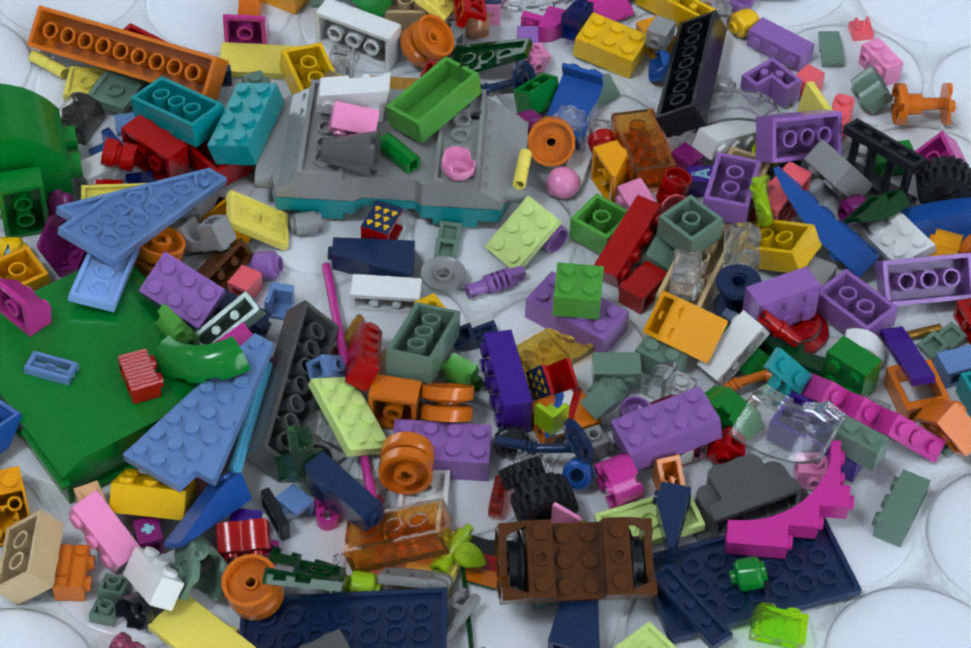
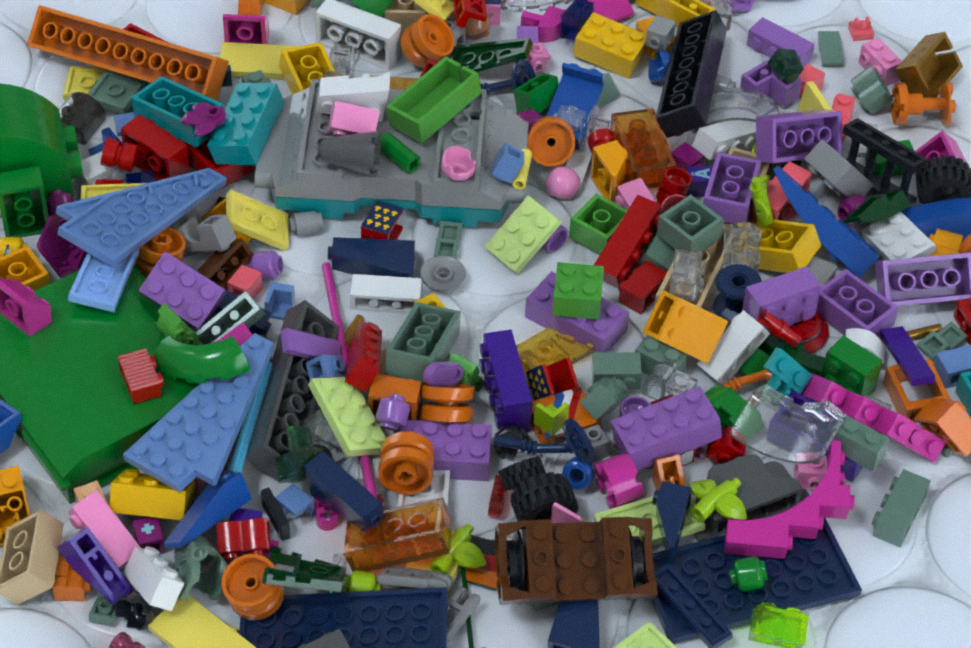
(49, 370): medium blue tile -> none
(50, 65): light yellow piece -> none
(94, 565): none -> dark purple slope
(204, 118): none -> magenta plate
(307, 344): none -> medium lavender tile
(392, 412): none -> medium lavender head
(443, 374): none -> medium lavender tile
(471, 338): dark blue slope -> none
(496, 281): medium lavender hinge -> none
(507, 163): none -> medium blue brick
(719, 497): none -> lime plant
(742, 21): yellow head -> none
(786, 64): none -> brick
(926, 71): none -> pearl gold piece

